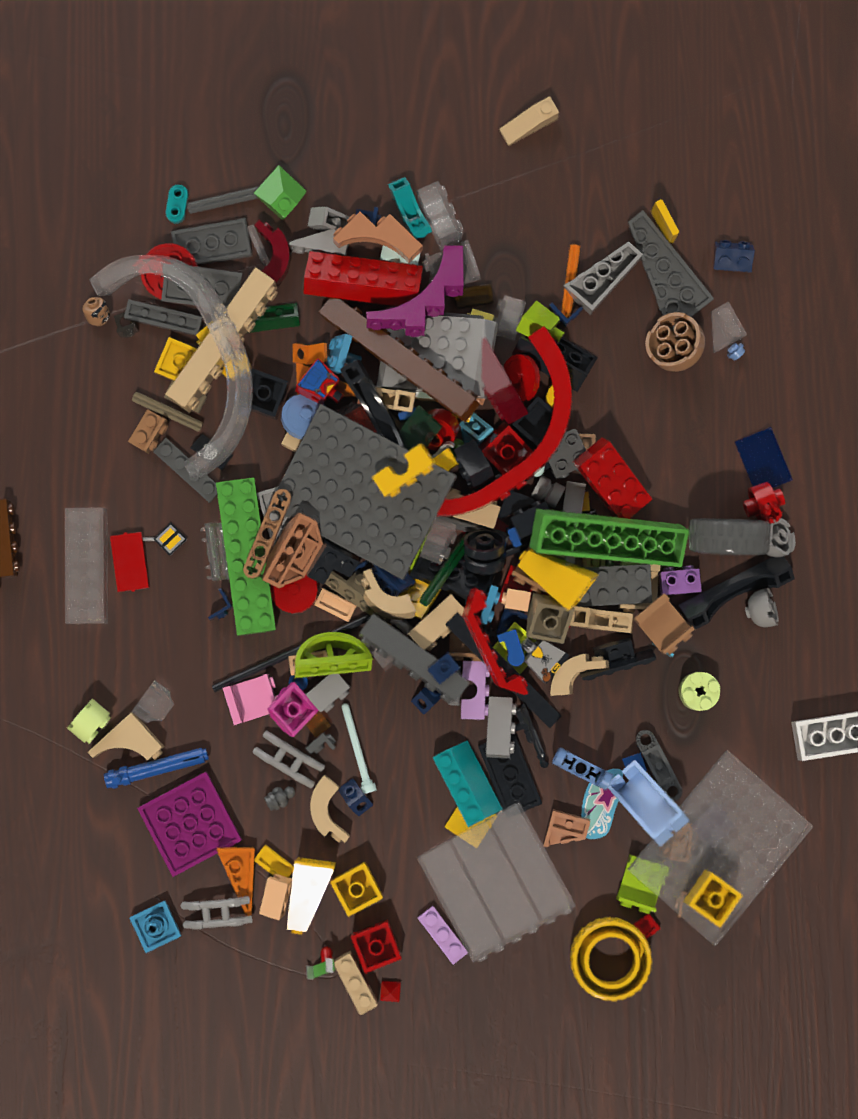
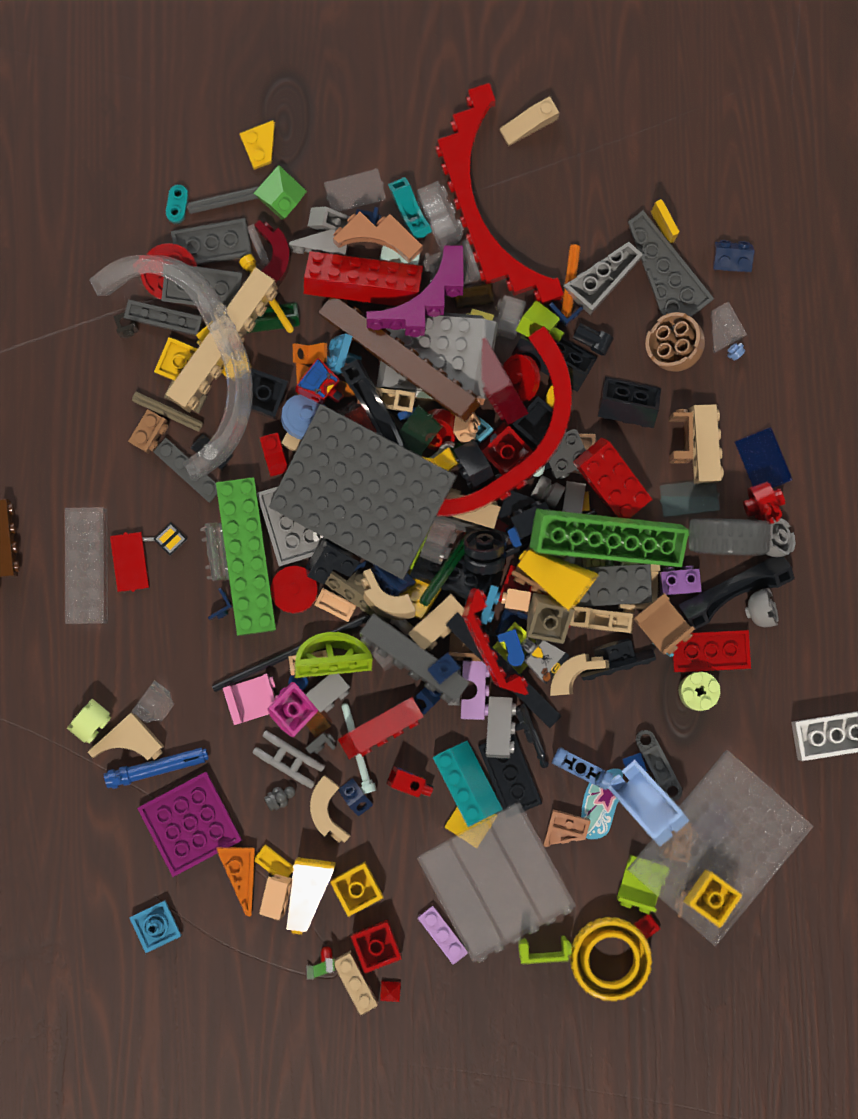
(96, 311): medium nougat head -> none
(224, 905): light grey piece -> none
(248, 263): none -> yellow piece
(259, 144): none -> yellow wing
(267, 543): medium nougat beam -> none
(274, 454): none -> red slope
(293, 551): nougat wedge -> none
(355, 190): none -> clear piece
(381, 727): none -> red wedge
(402, 779): none -> red torso
(419, 463): yellow arch -> none
(466, 431): none -> light nougat brick
(493, 260): none -> red arch
(526, 958): none -> lime panel
(597, 341): none -> black piece
(629, 402): none -> black slope
(685, 456): none -> medium nougat panel
(689, 498): none -> clear light blue piece
(706, 444): none -> tan brick
(713, 652): none -> red plate

